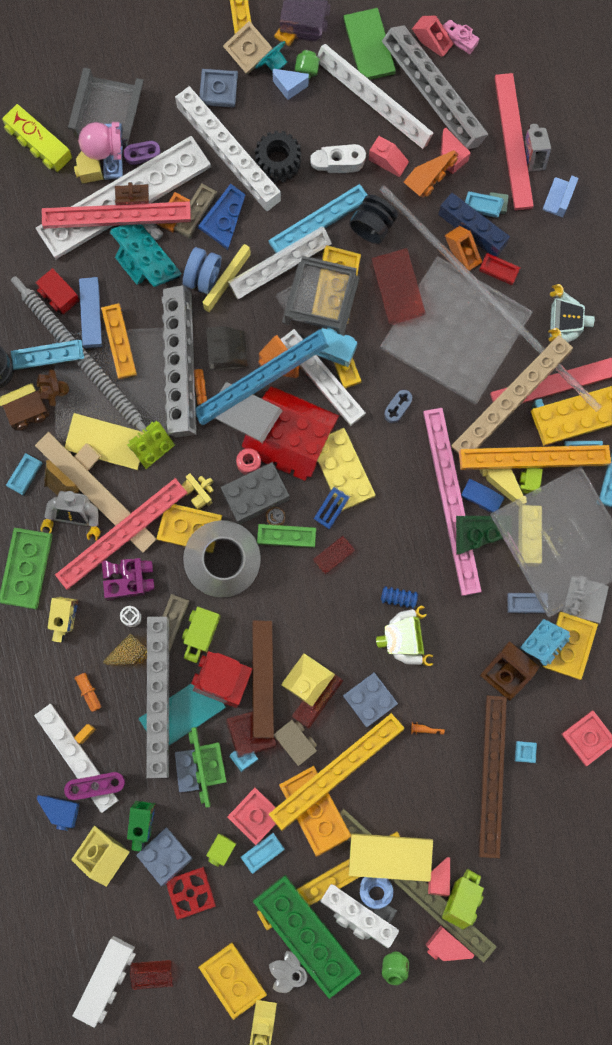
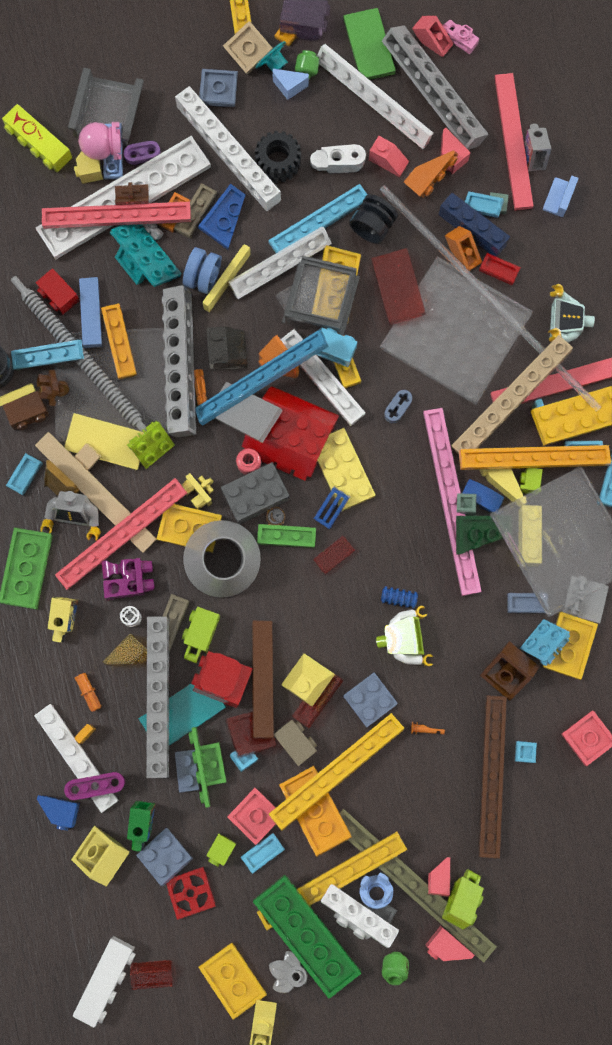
(390, 857): light yellow tile -> none
(466, 504): none -> sand green slope

